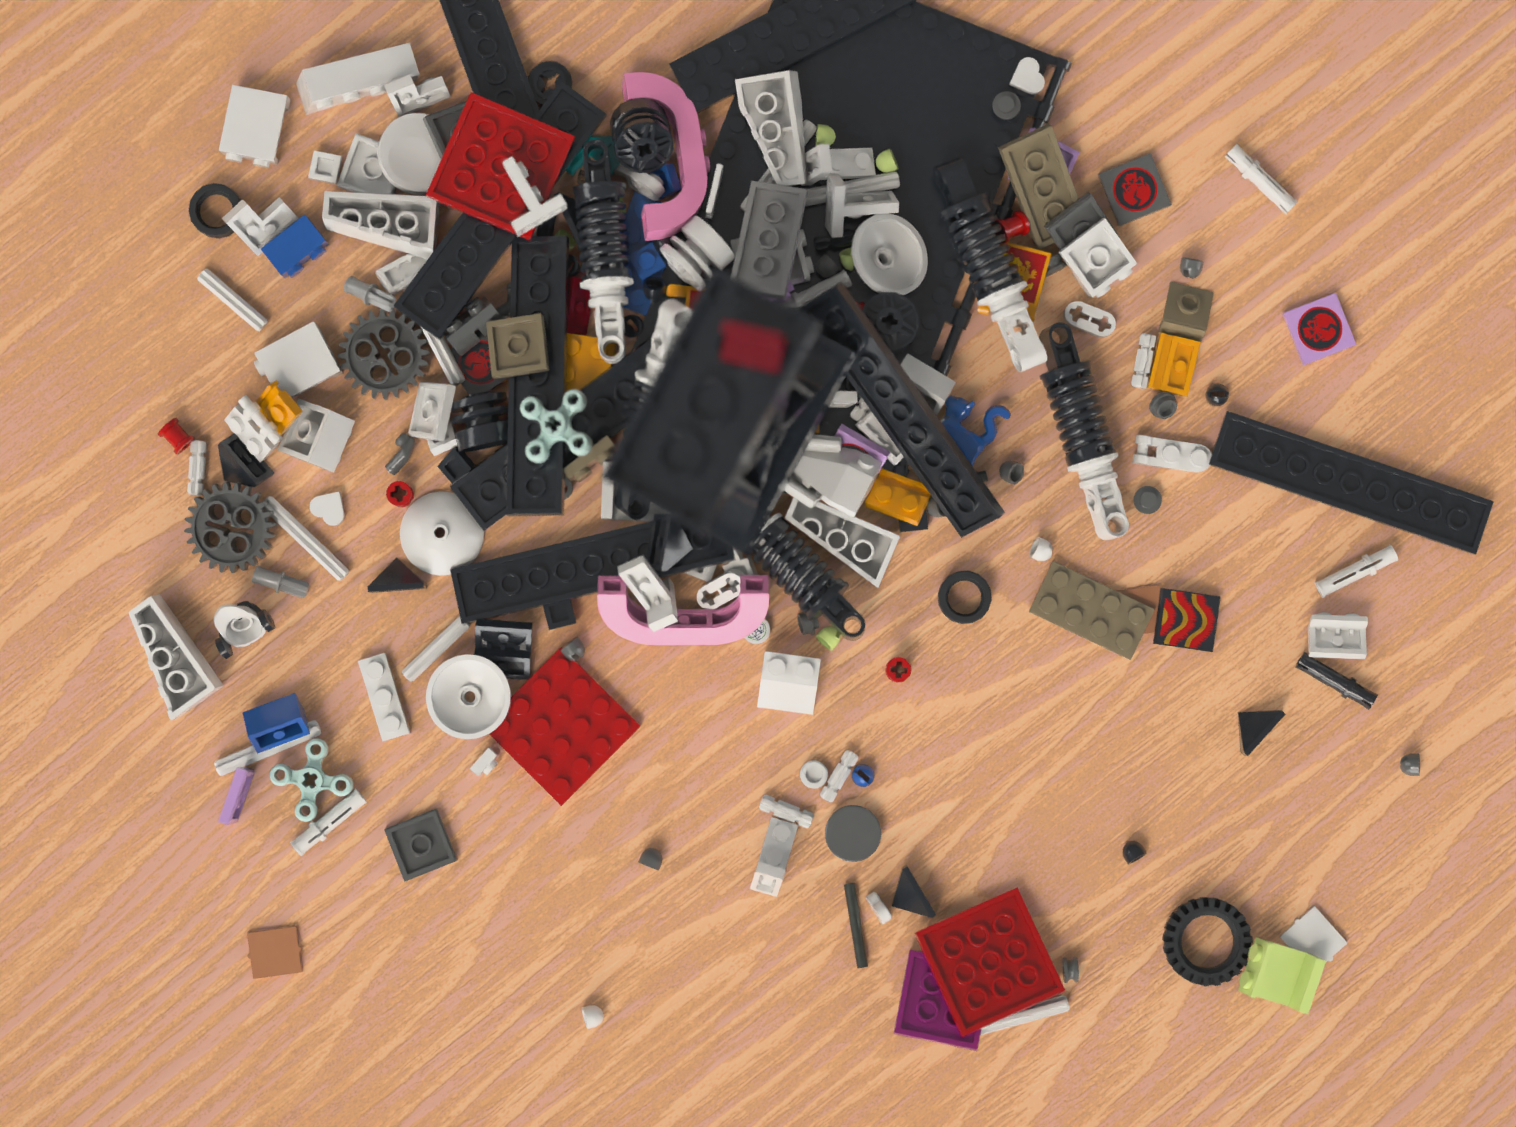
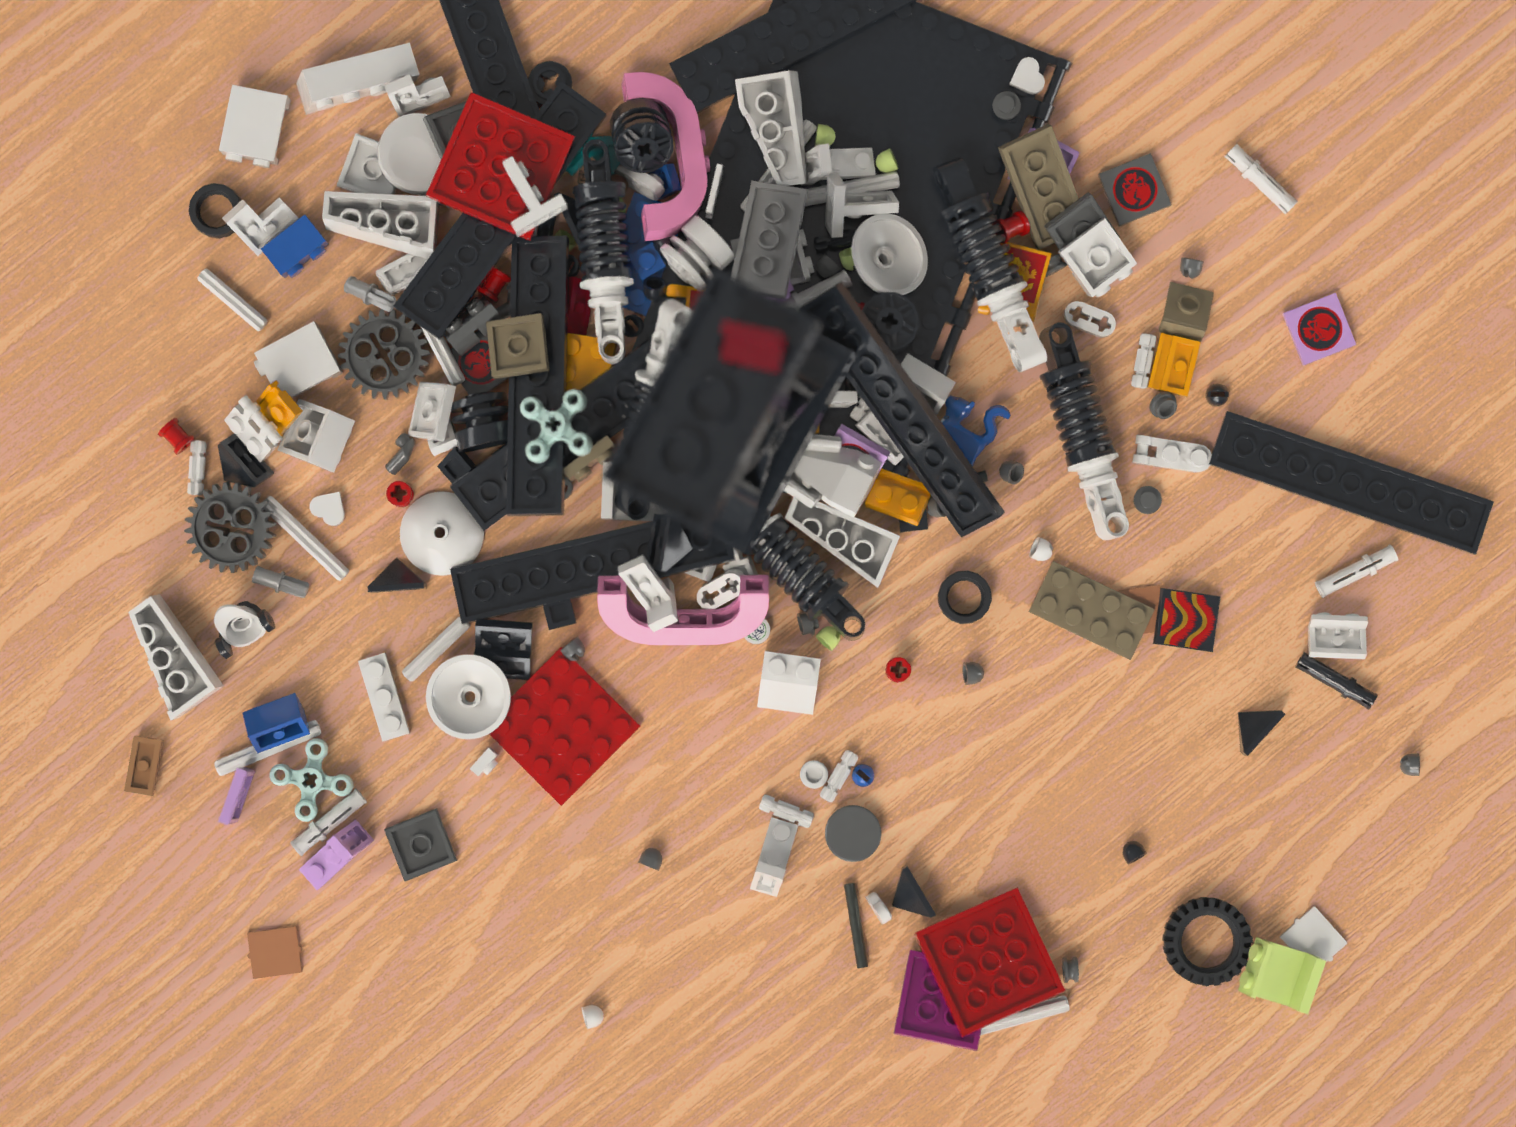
(143, 765): none -> medium nougat plate
(325, 167): white plate -> none
(336, 854): none -> lavender bracket
(493, 284): none -> red bush
(972, 673): none -> dark grey hinge

